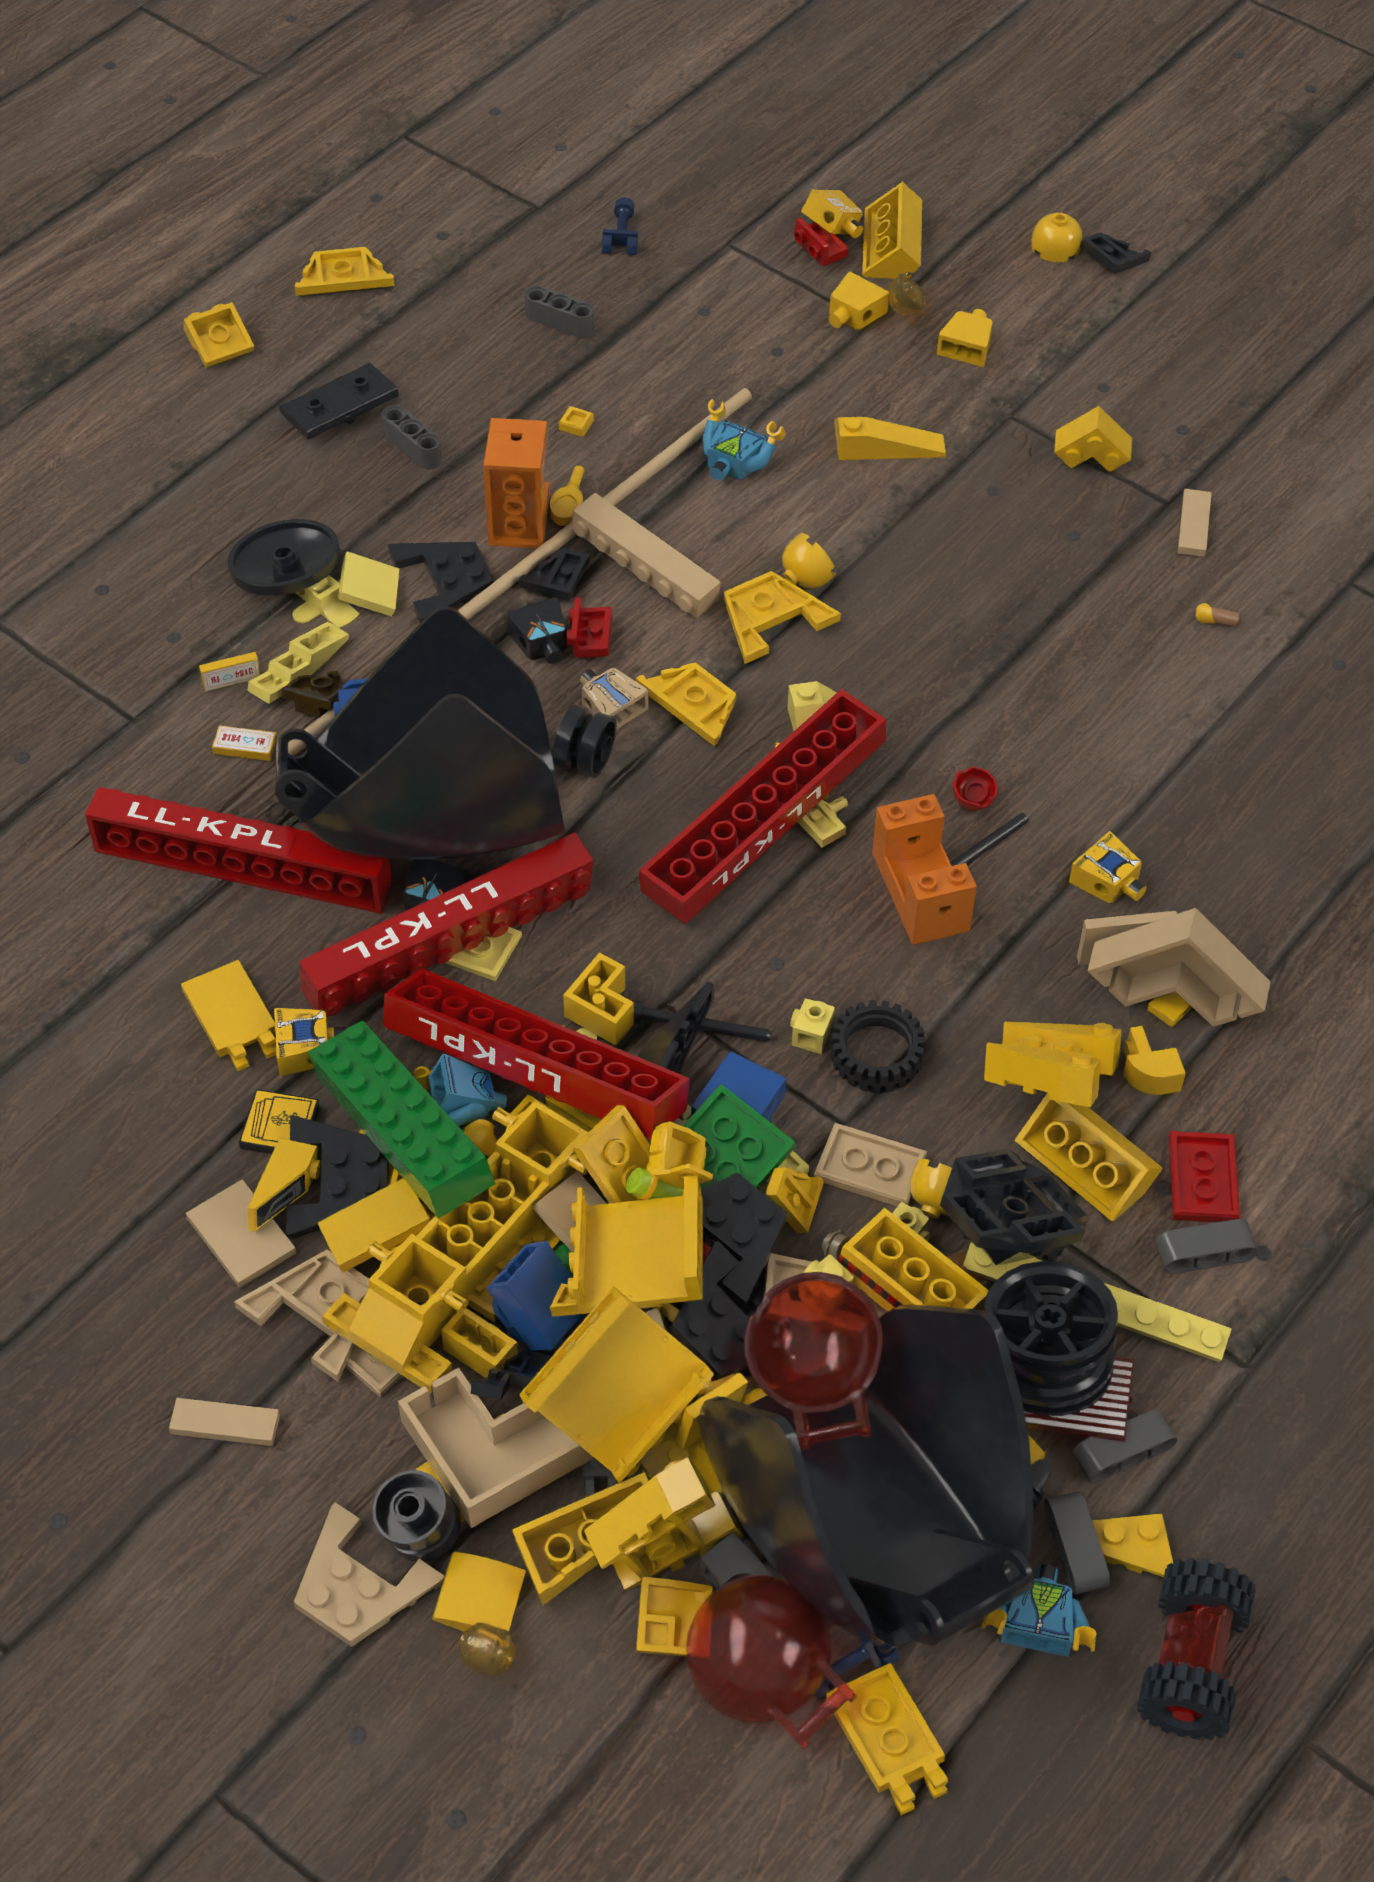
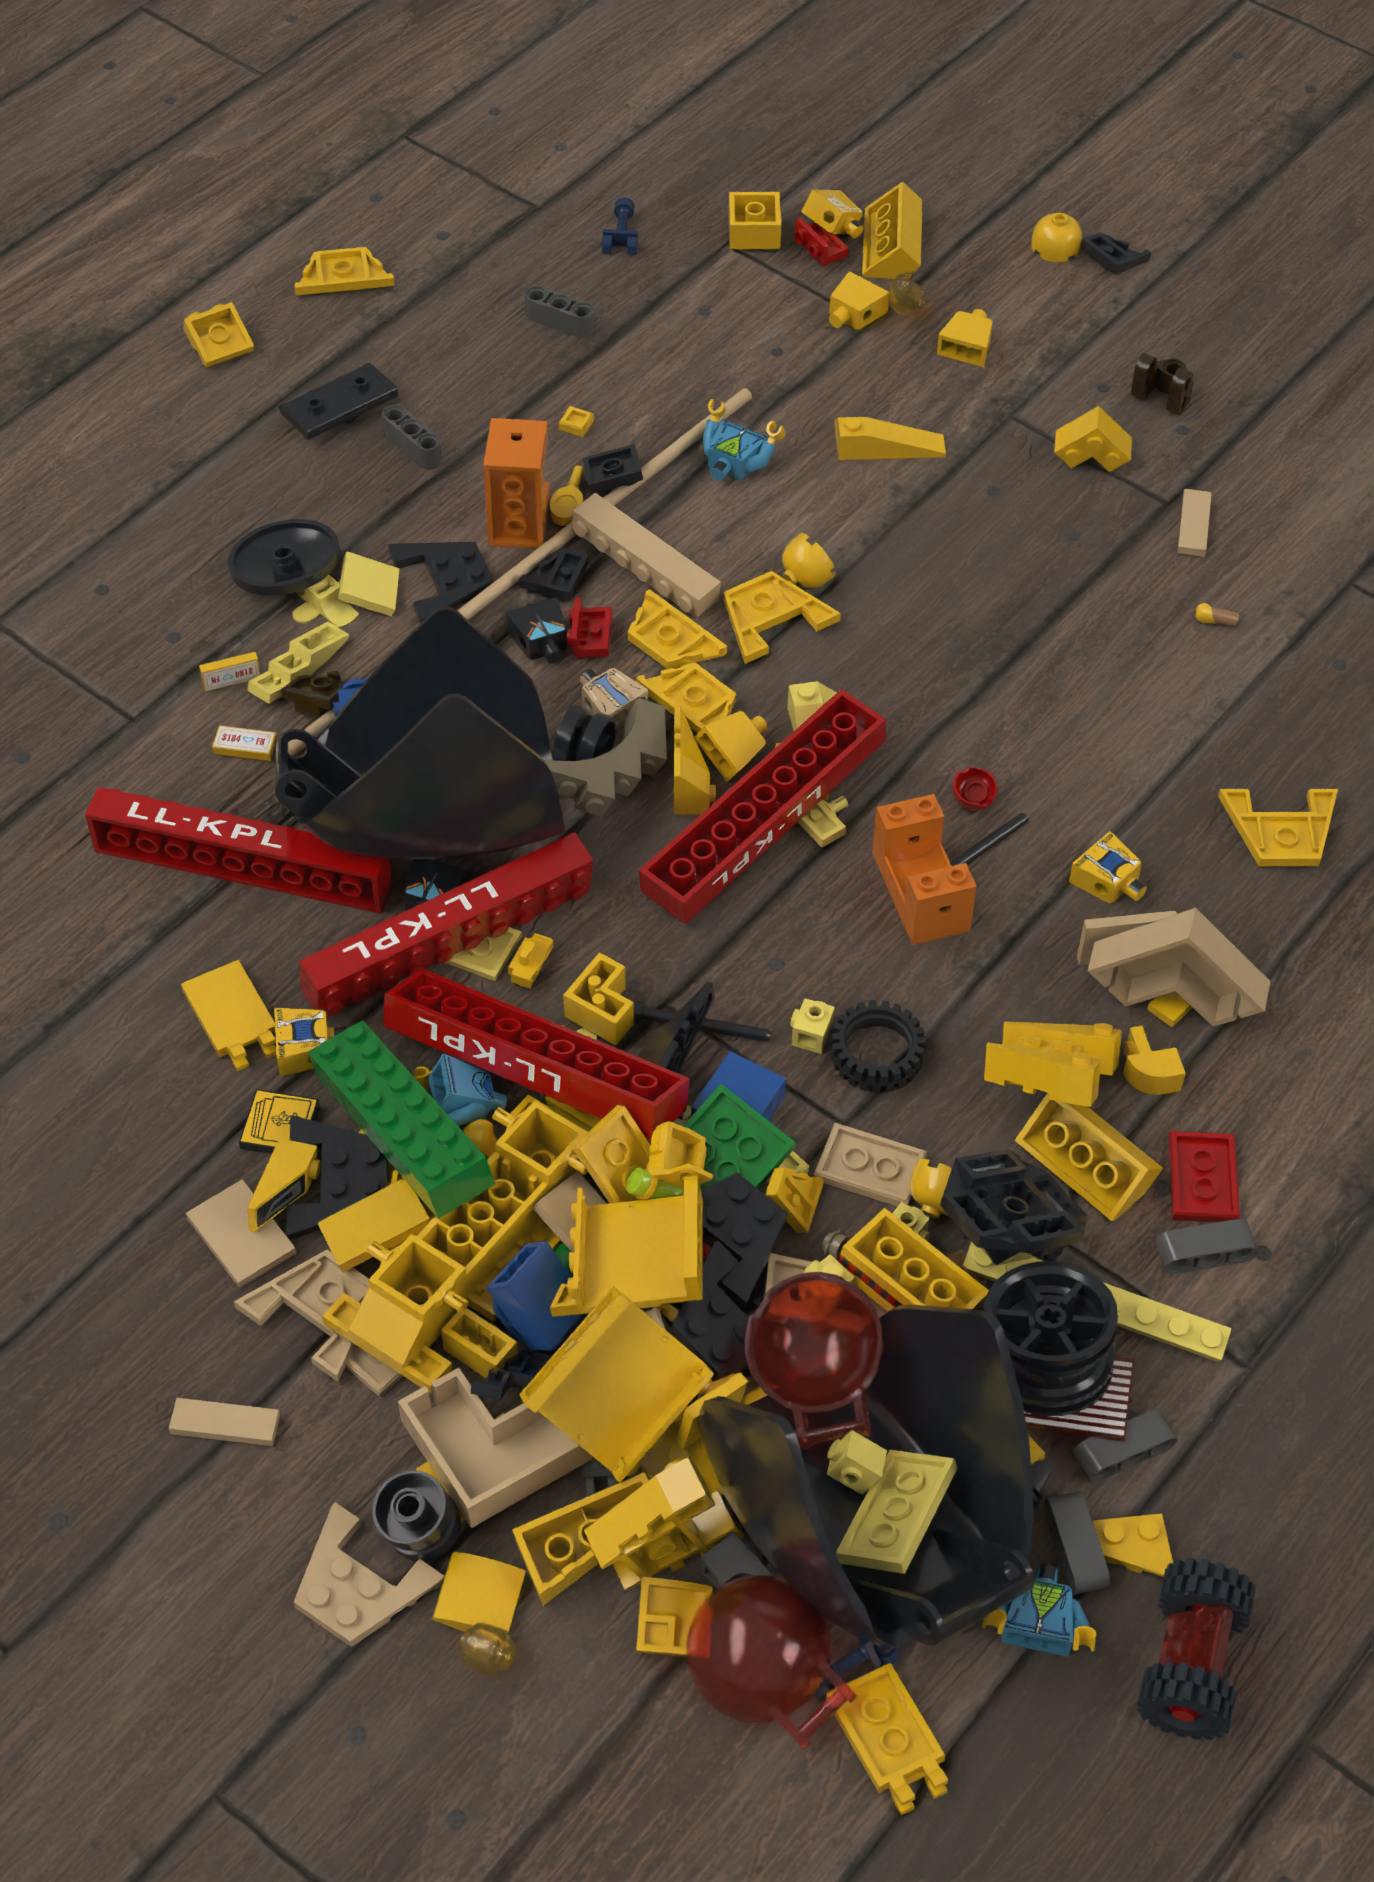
(529, 959): none -> yellow piece
(596, 780): none -> dark tan arch
(612, 469): none -> black plate
(671, 635): none -> yellow wing
(691, 773): none -> yellow wedge
(732, 742): none -> yellow torso
(754, 220): none -> yellow brick
(856, 1462): none -> light yellow brick
(897, 1511): none -> light yellow plate
(1168, 376): none -> dark brown piece
(1282, 836): none -> yellow wing

